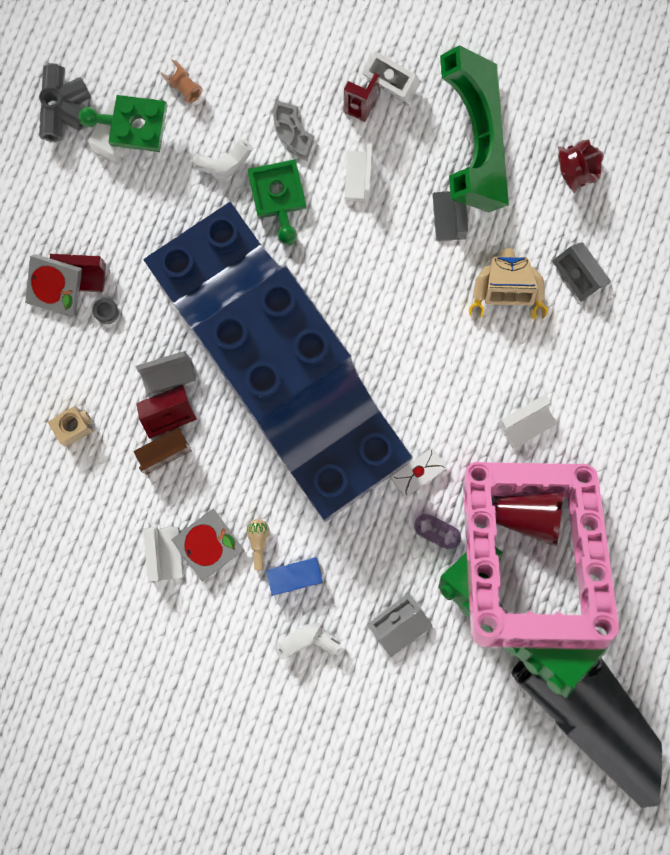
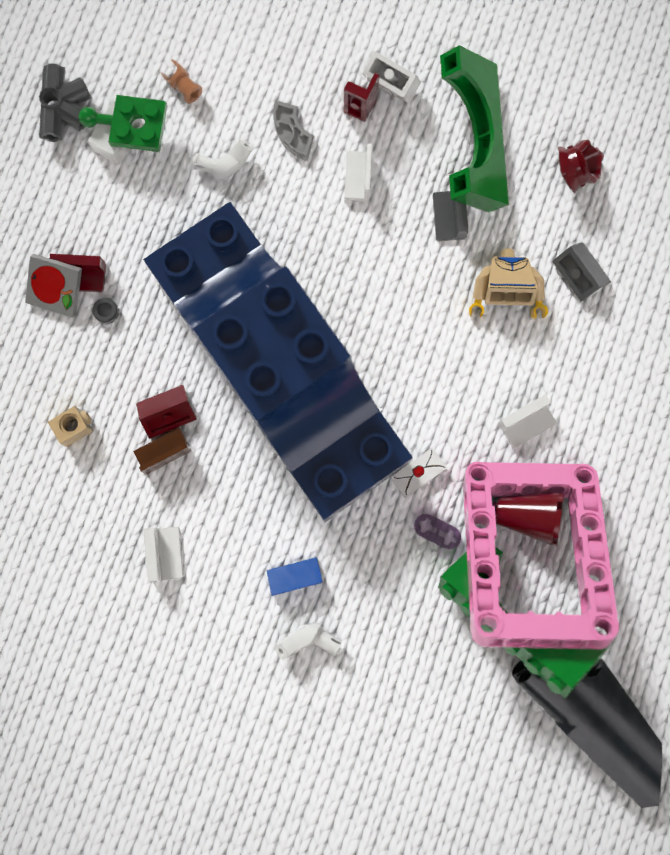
(166, 373): light grey panel -> none
(207, 544): tile -> none
(258, 535): tan piece -> none
(271, 204): green plate -> none
(400, 625): light grey panel -> none

